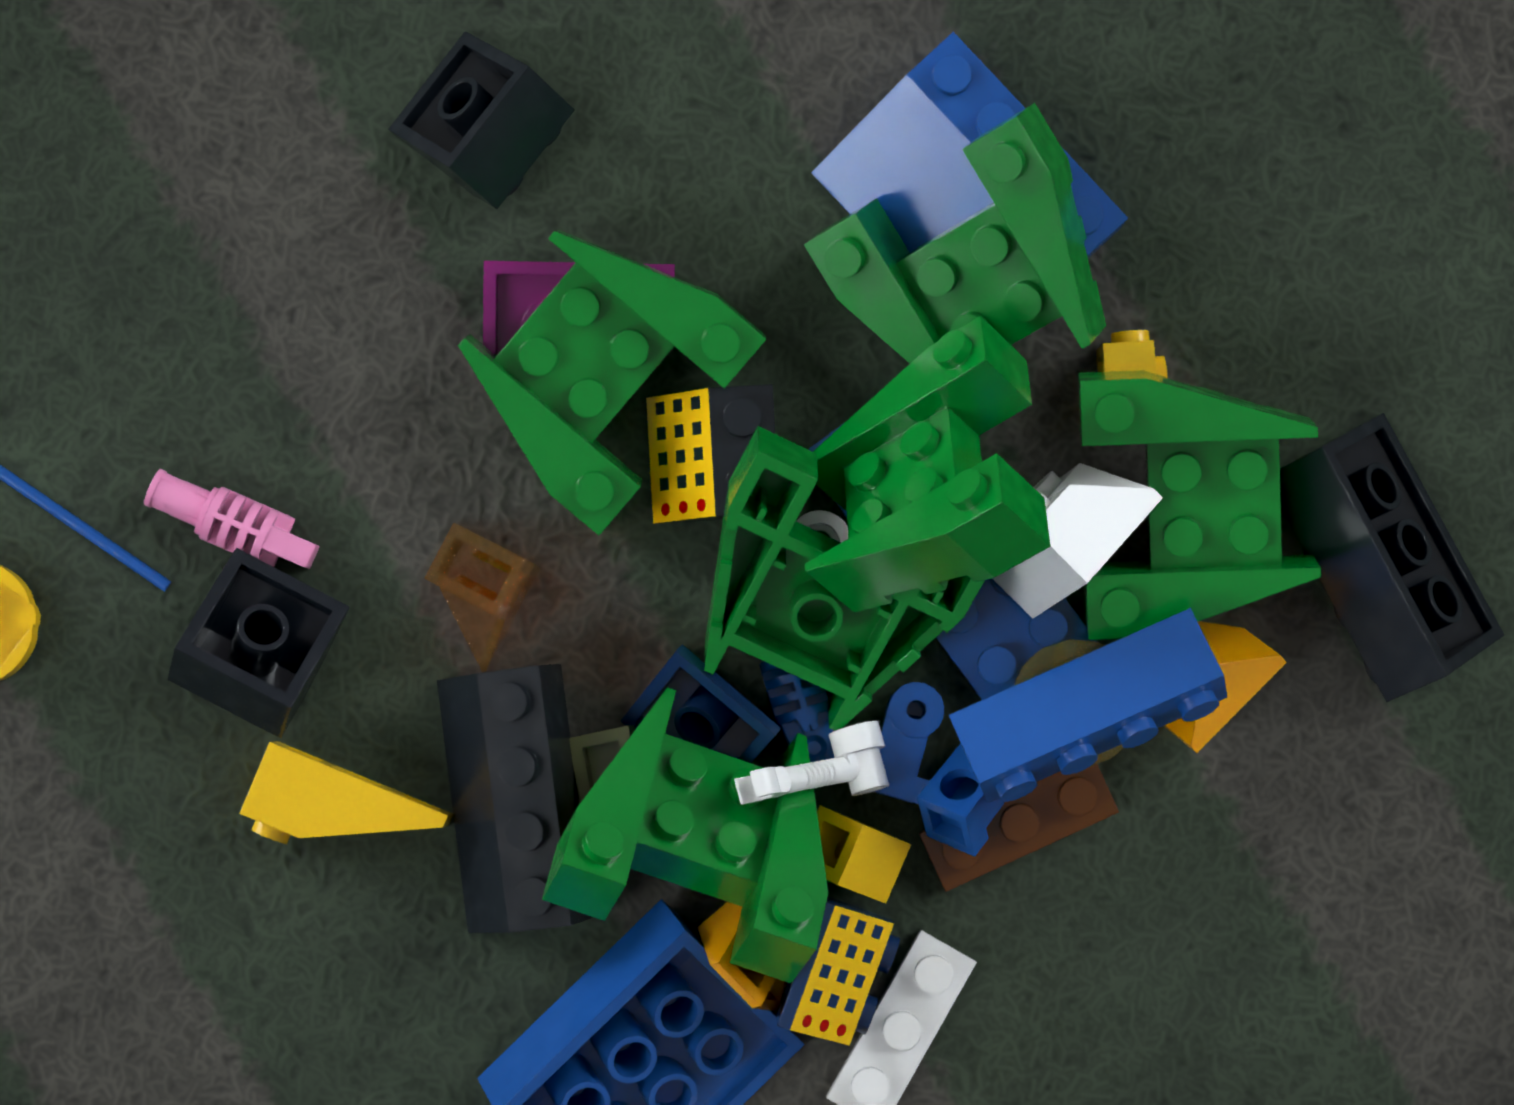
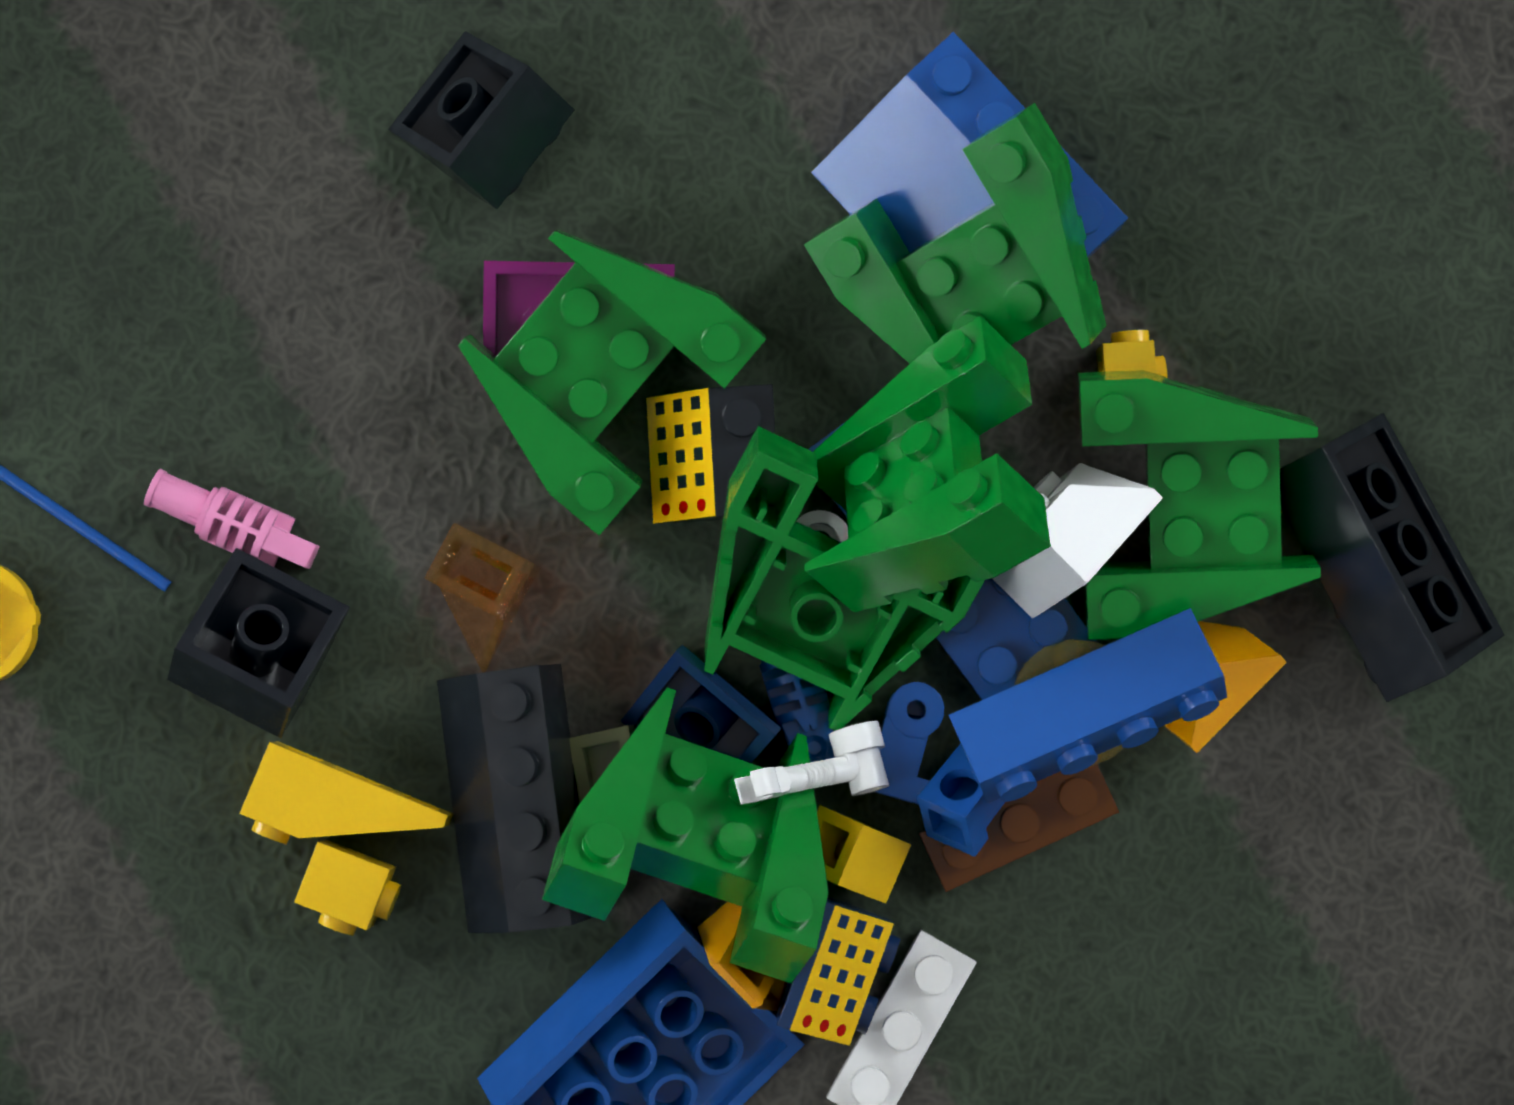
(347, 888): none -> yellow brick

